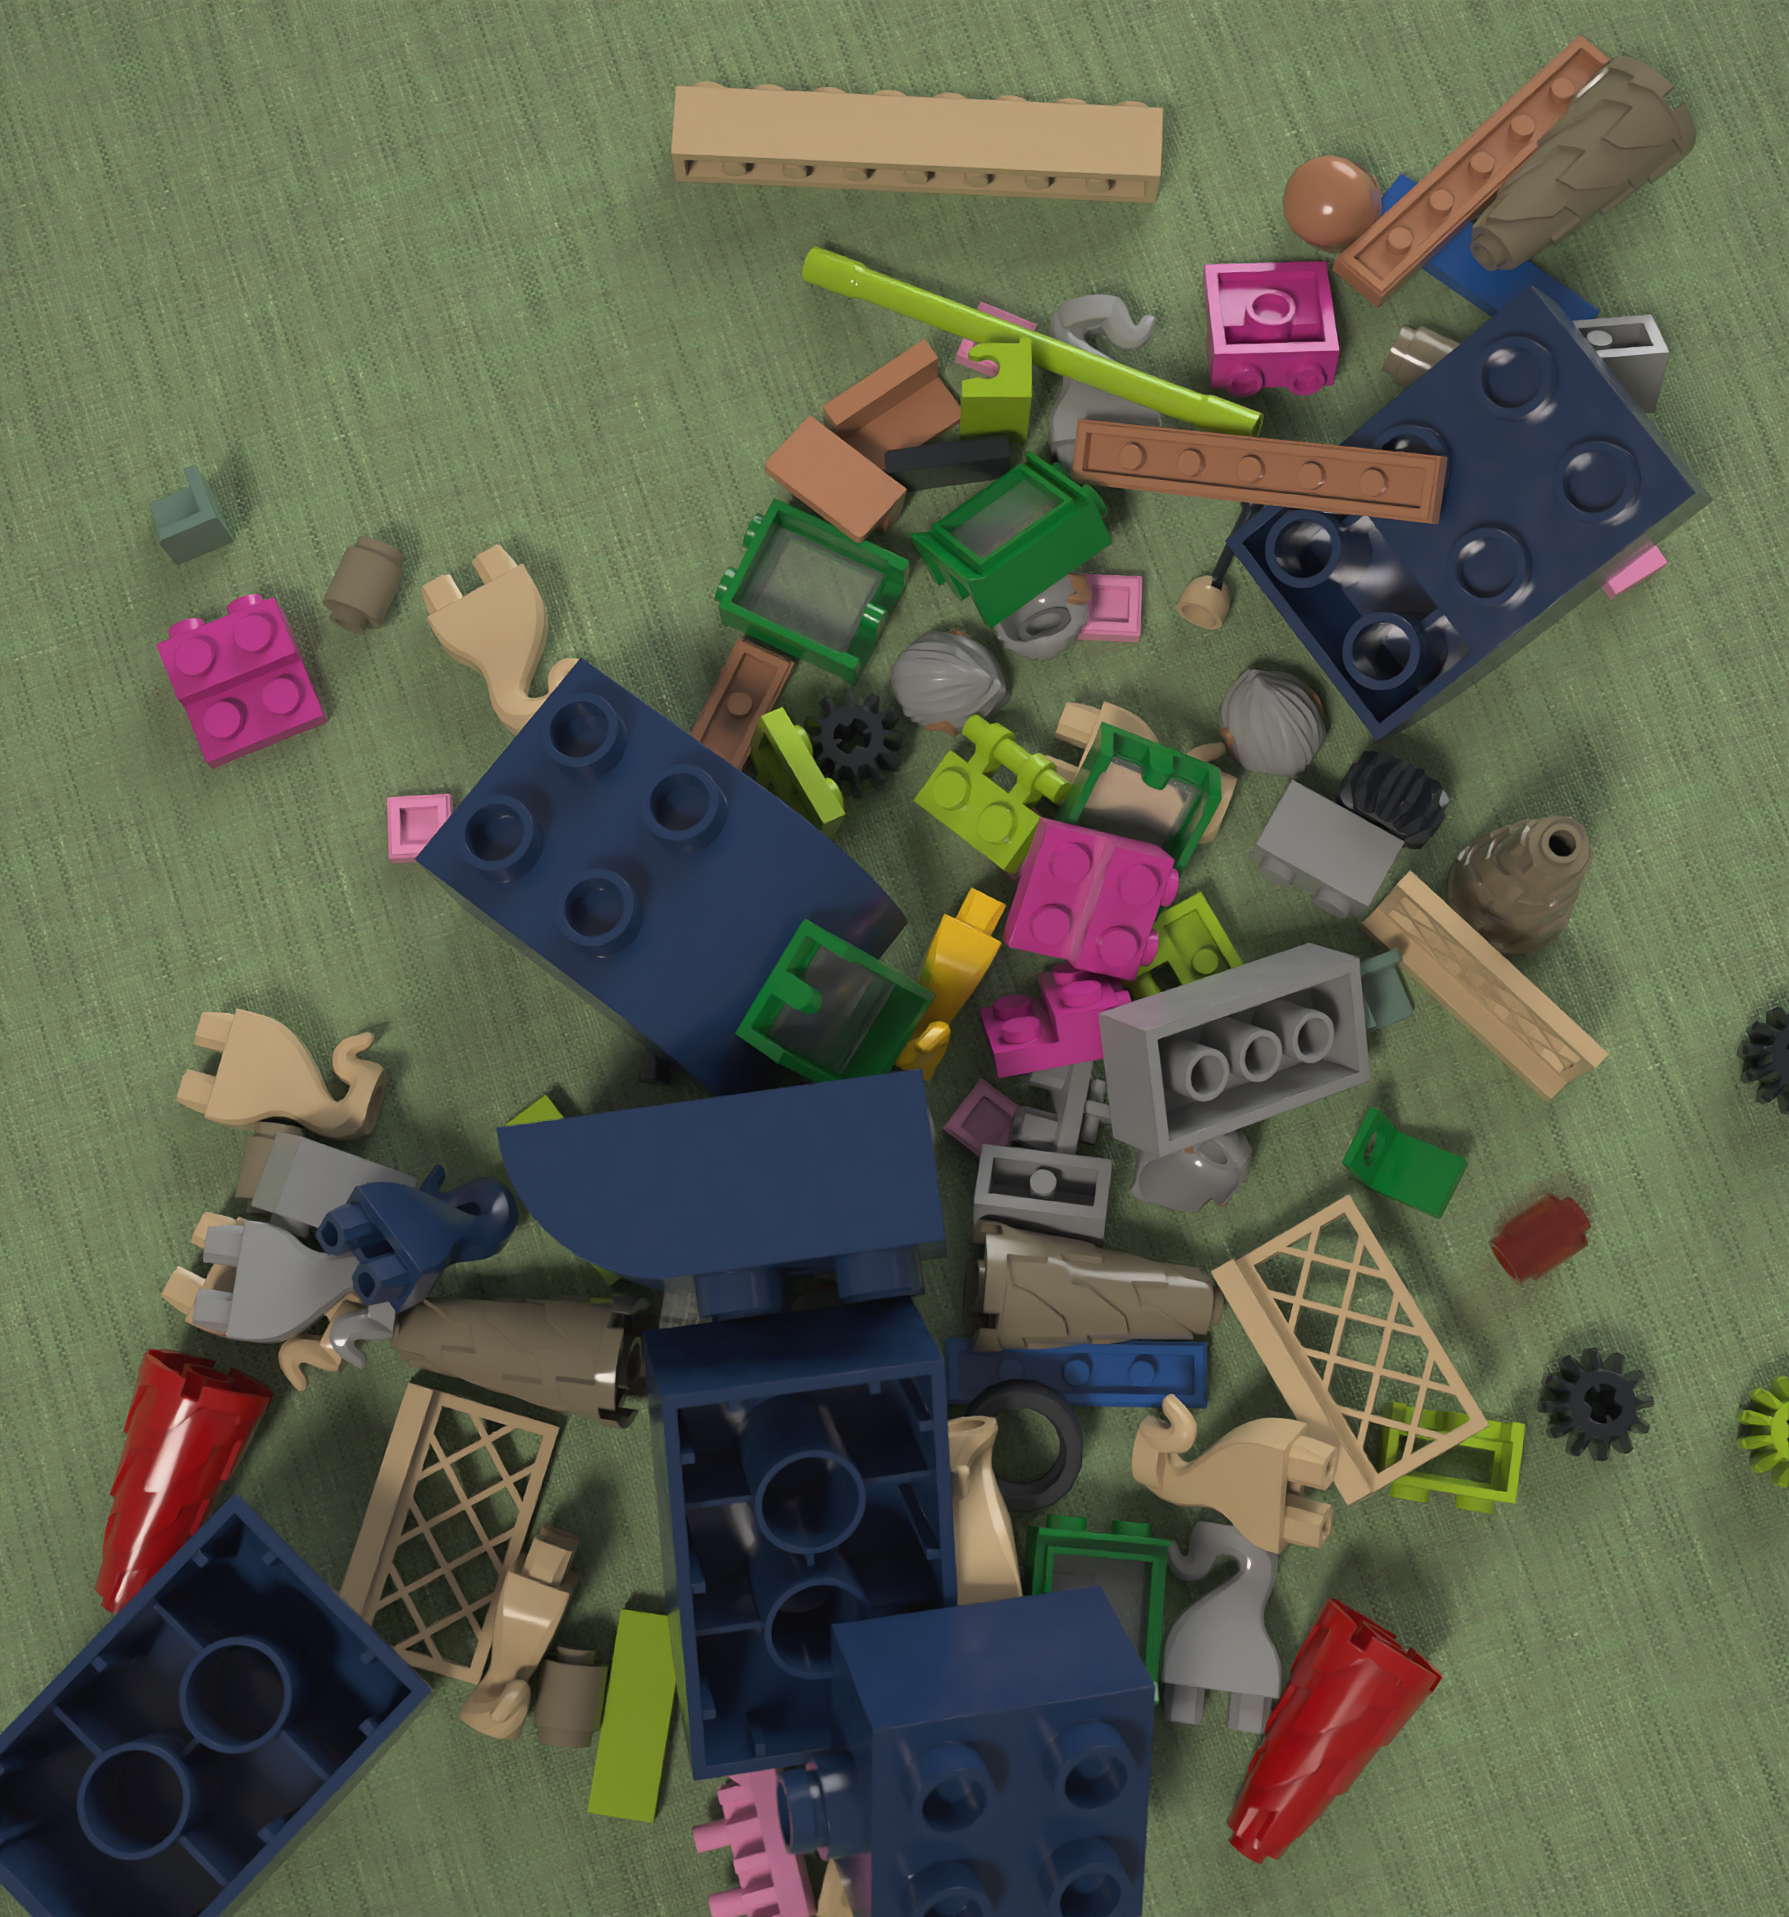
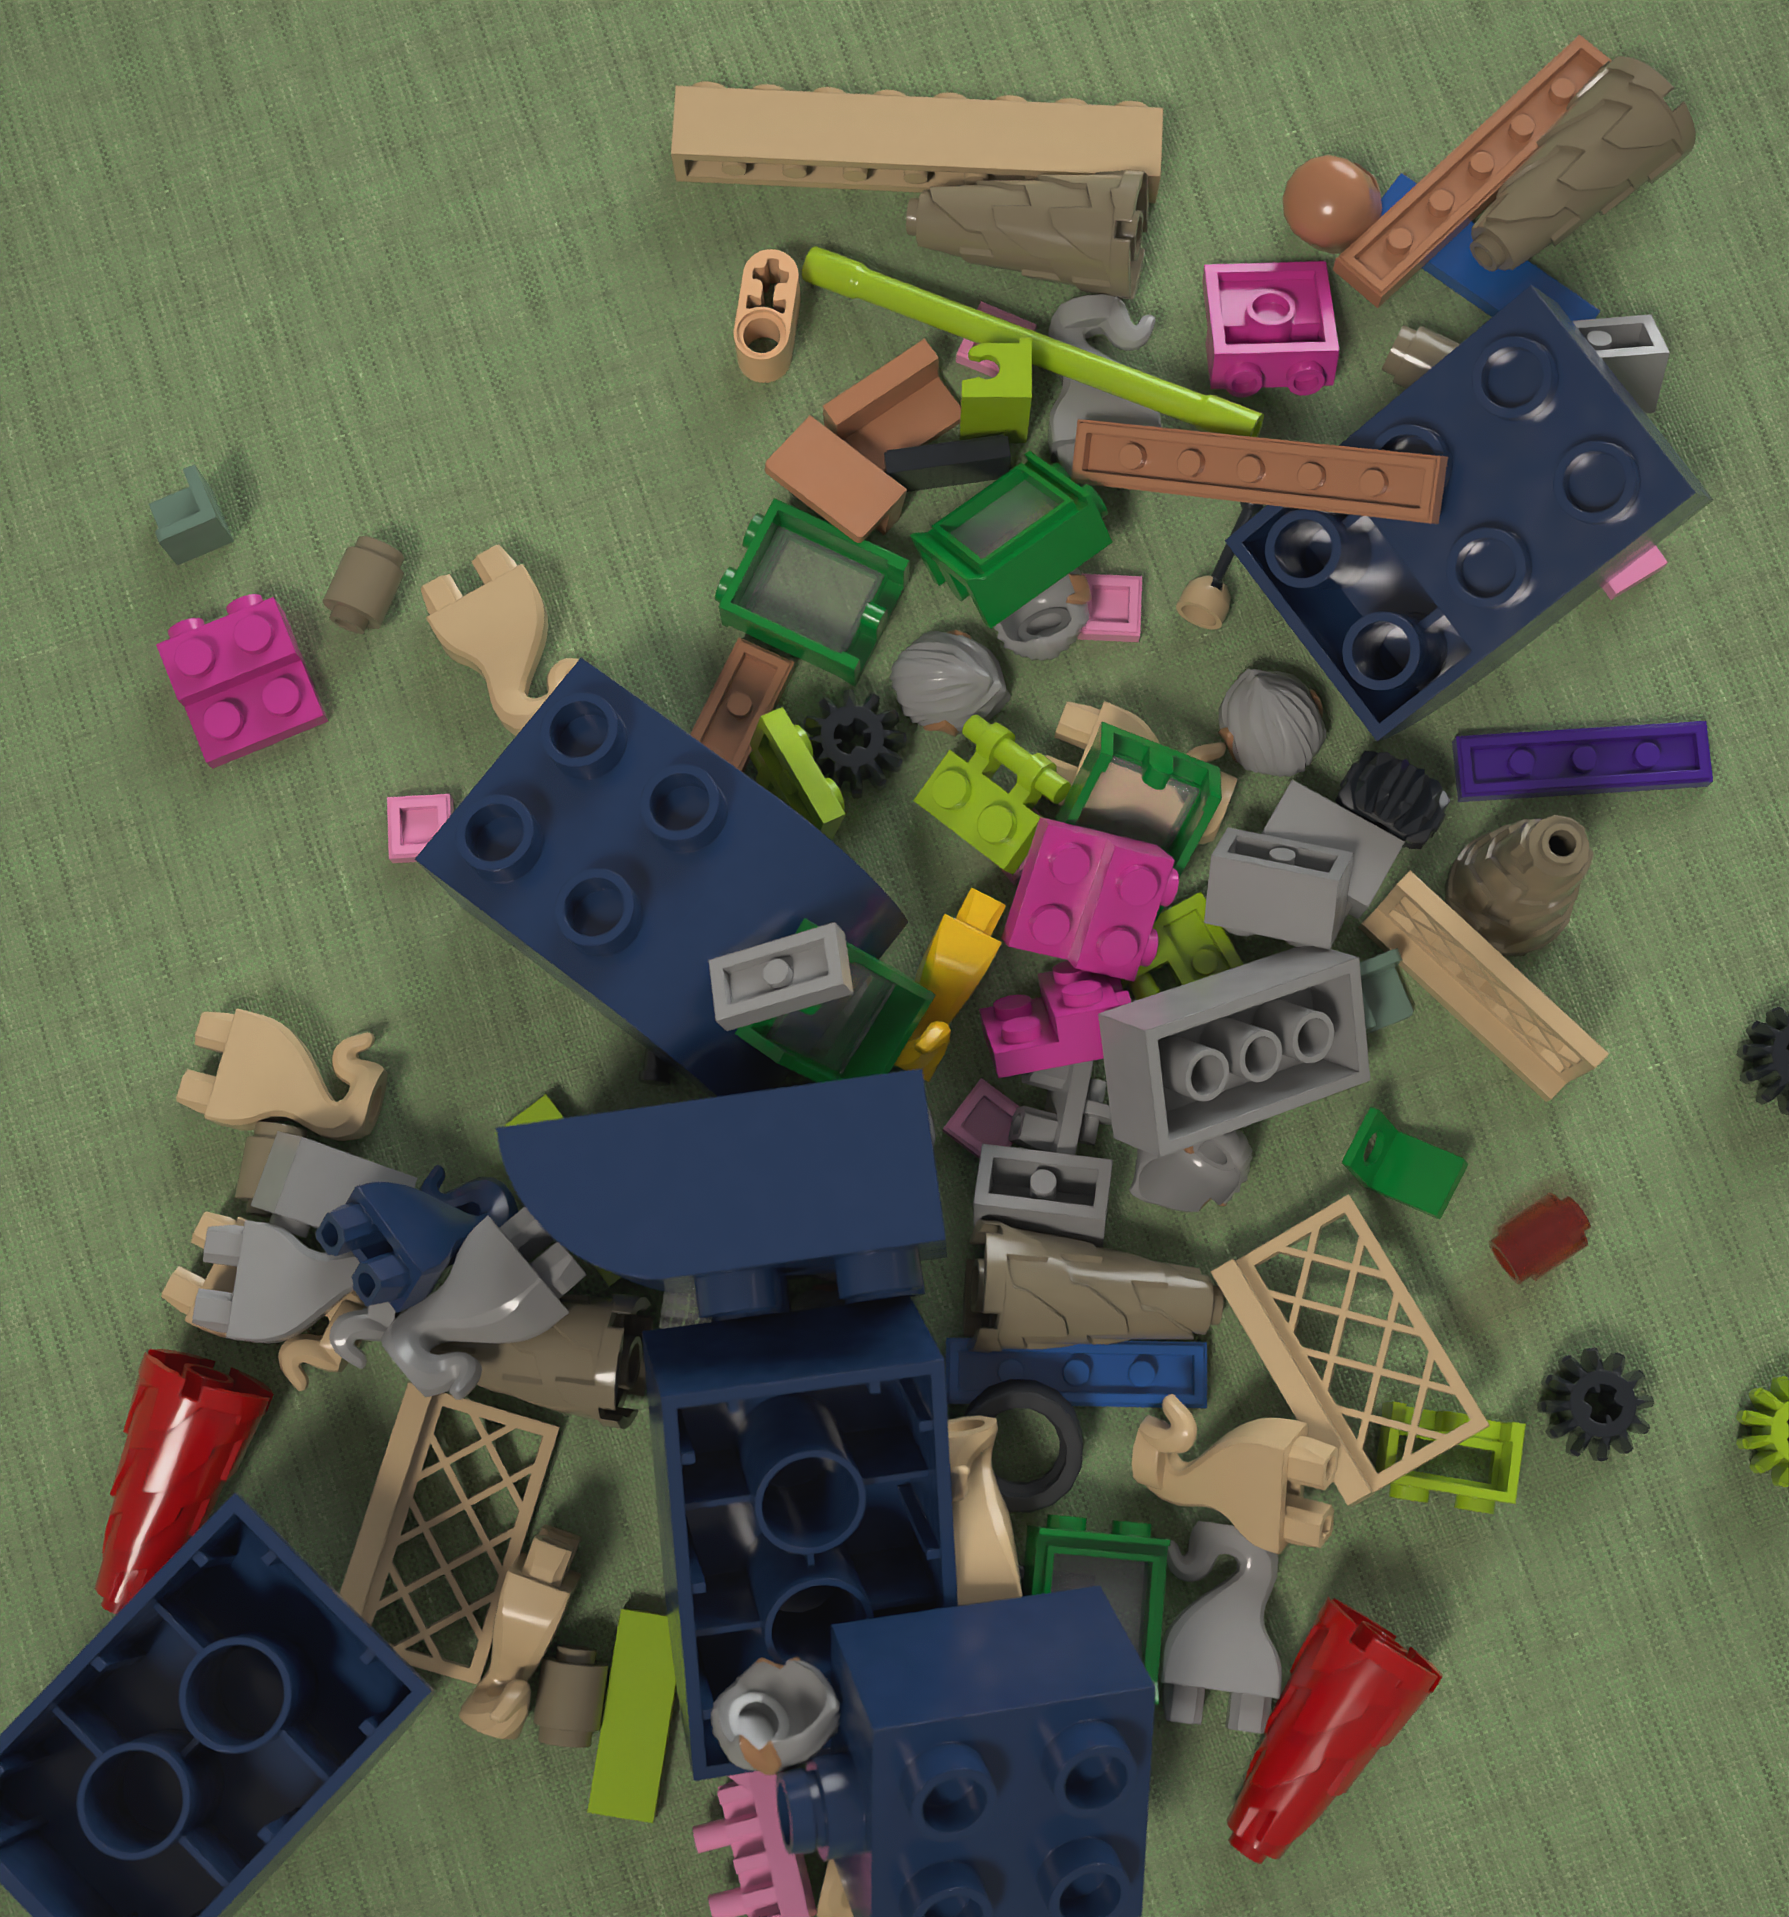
(485, 1299): none -> light grey hips
(757, 321): none -> light nougat beam
(775, 1716): none -> light grey hair
(780, 976): none -> light grey plate
(1047, 228): none -> dark tan cone
(1278, 888): none -> light grey brick
(1582, 761): none -> dark purple tile

